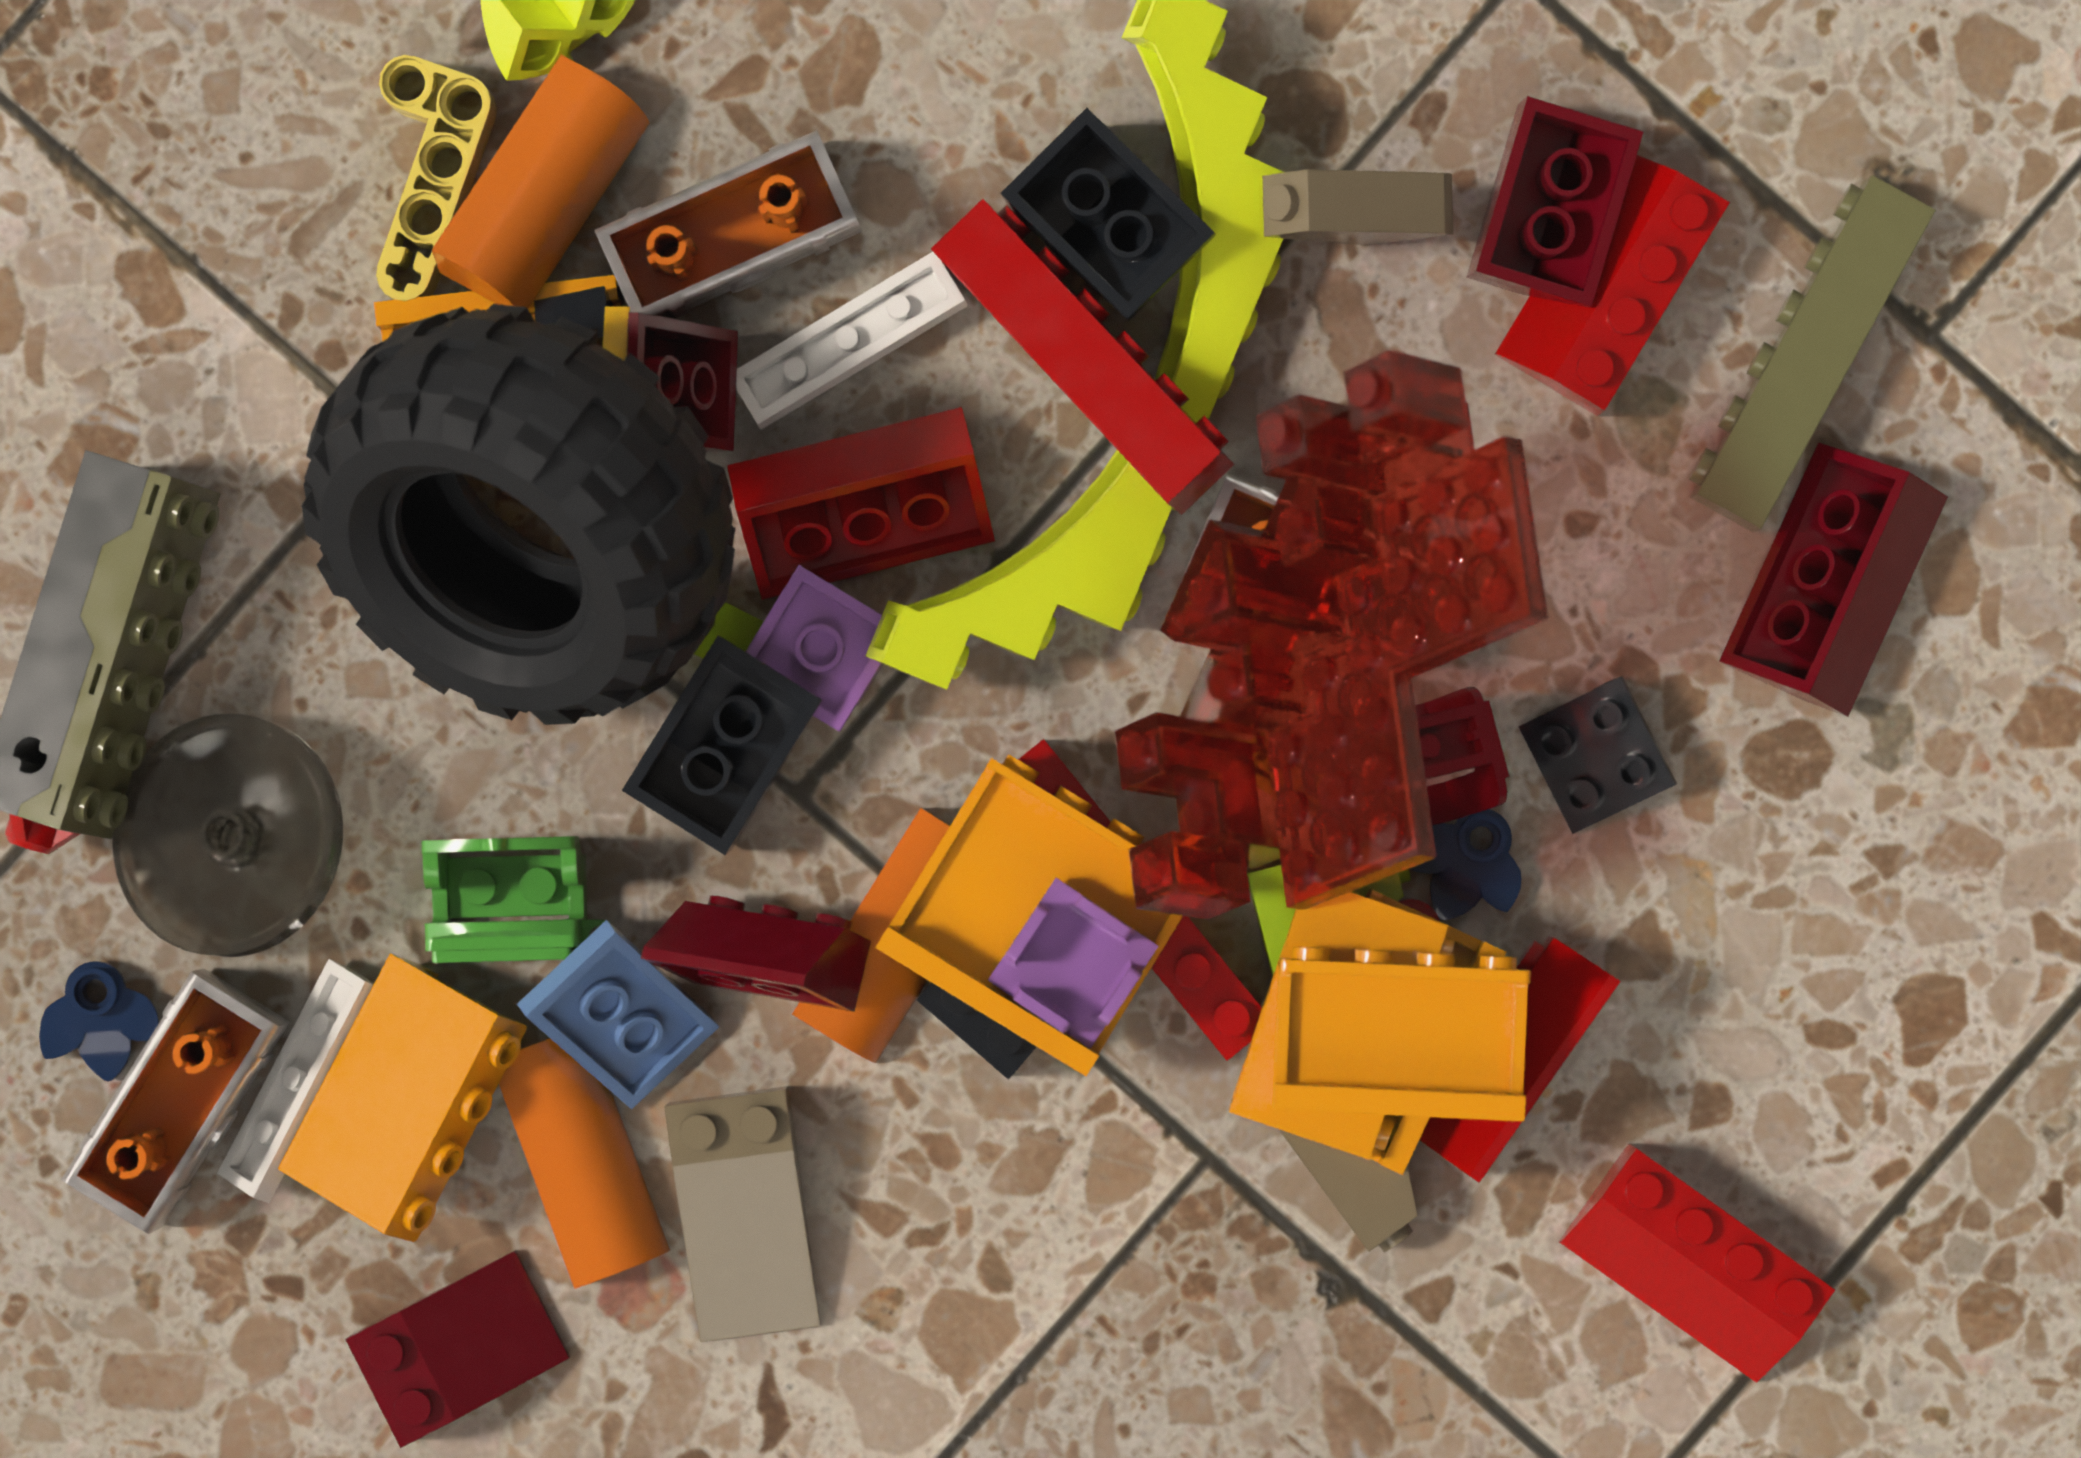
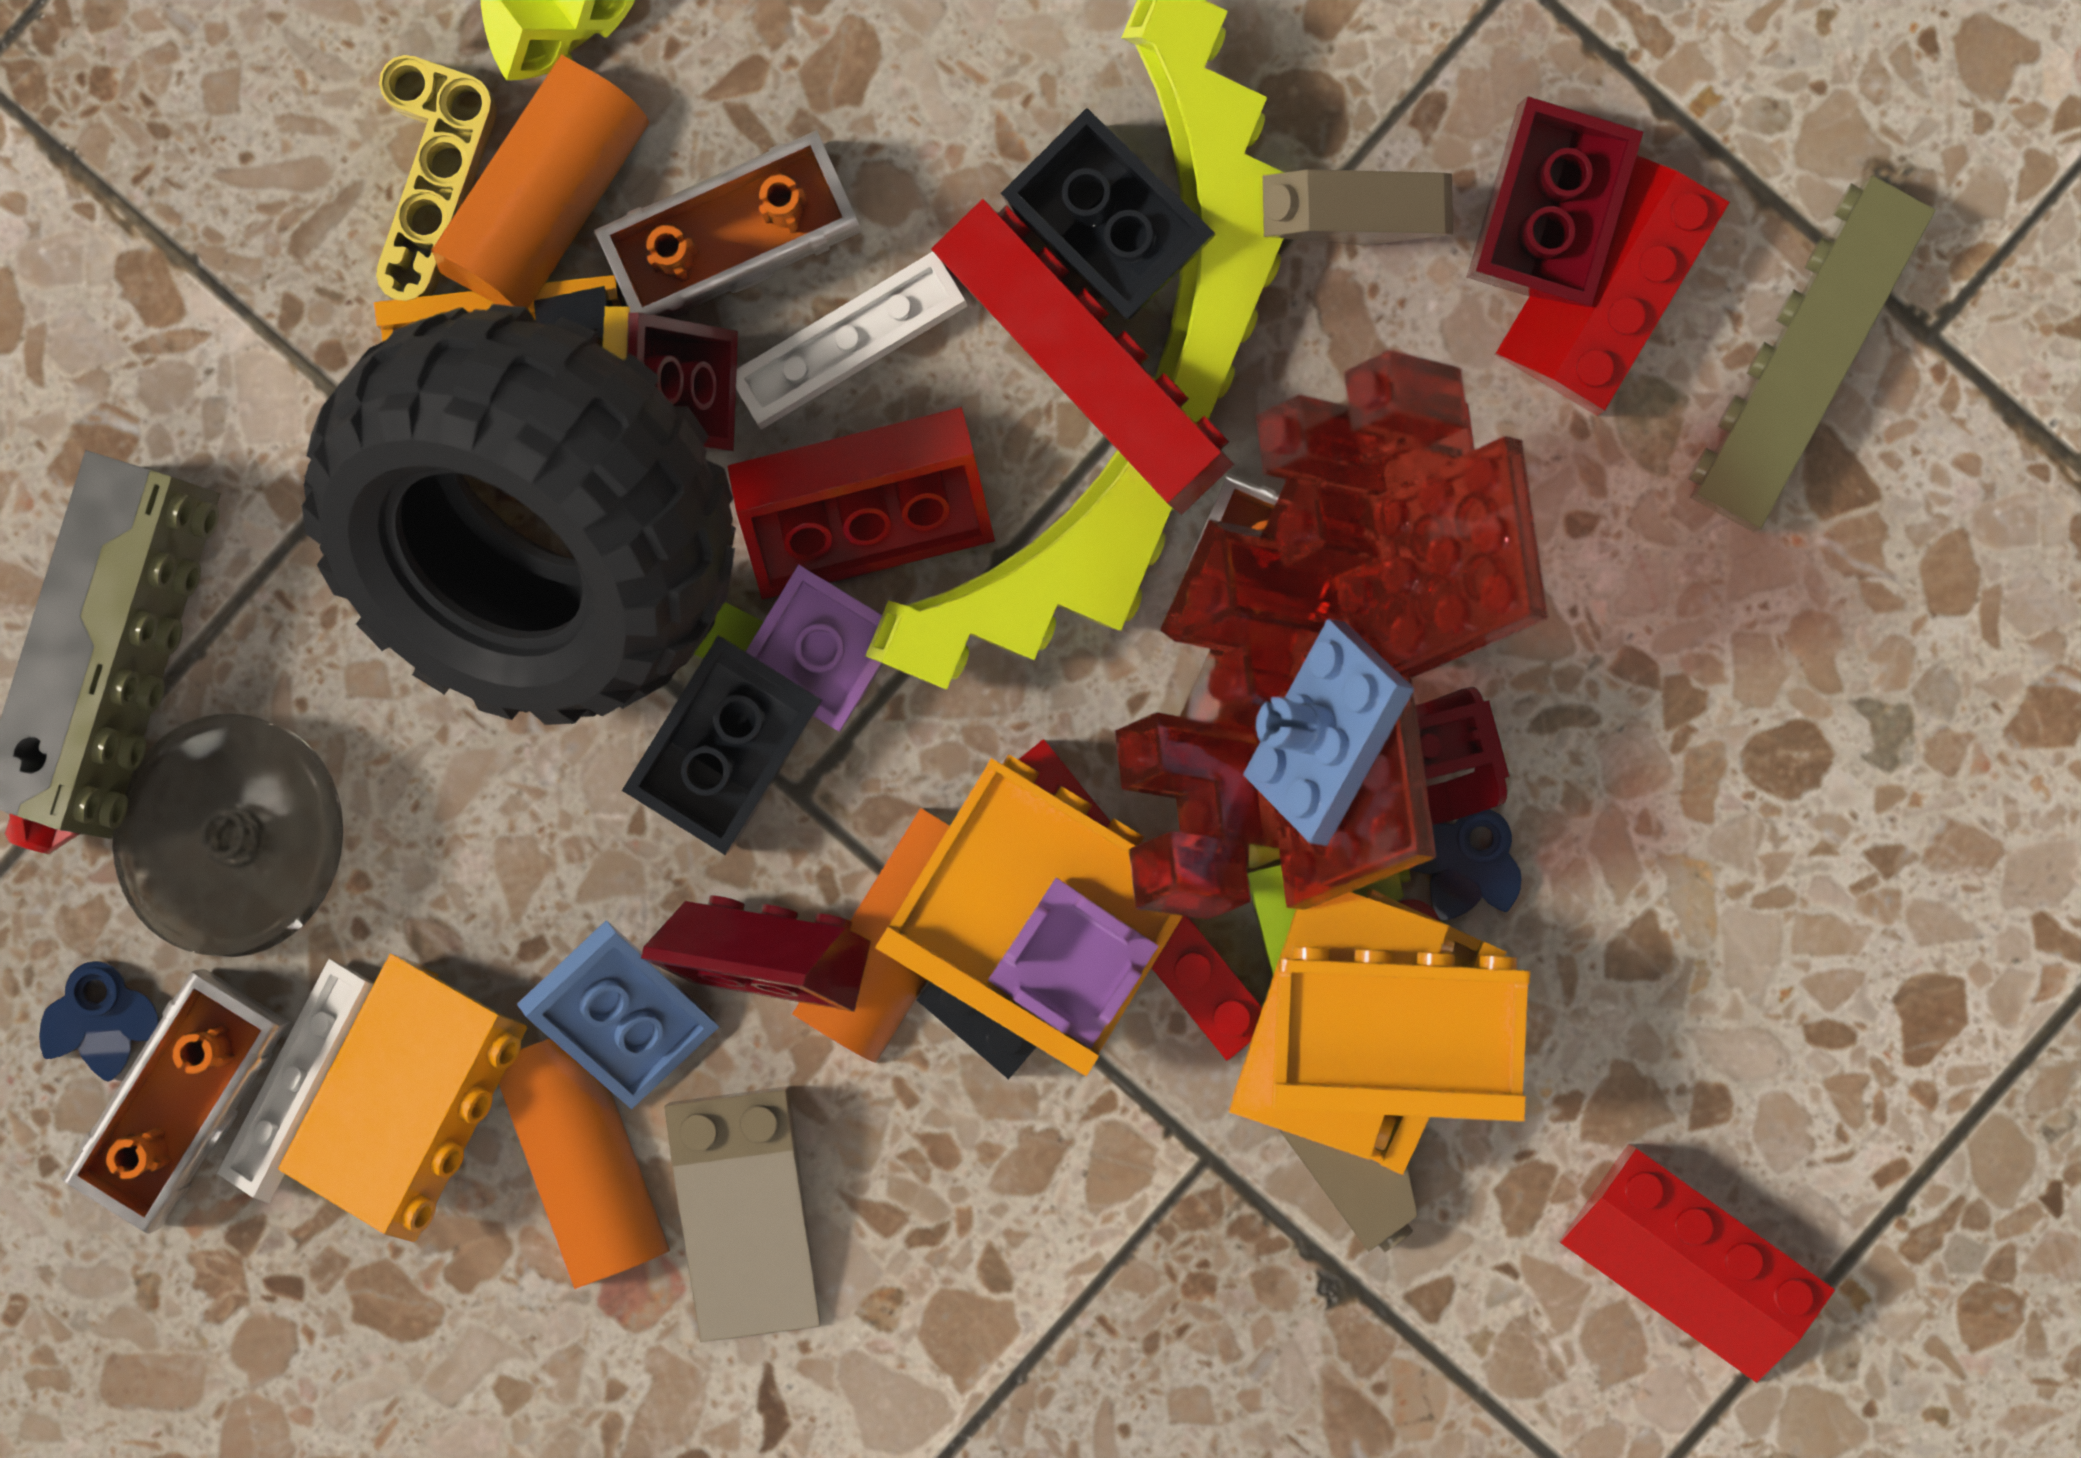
(457, 1348): dark red slope -> none
(506, 889): bright green animal -> none
(1326, 731): none -> medium blue plate
(1561, 1005): red slope -> none
(1597, 754): black hinge -> none
(1834, 578): dark red slope -> none

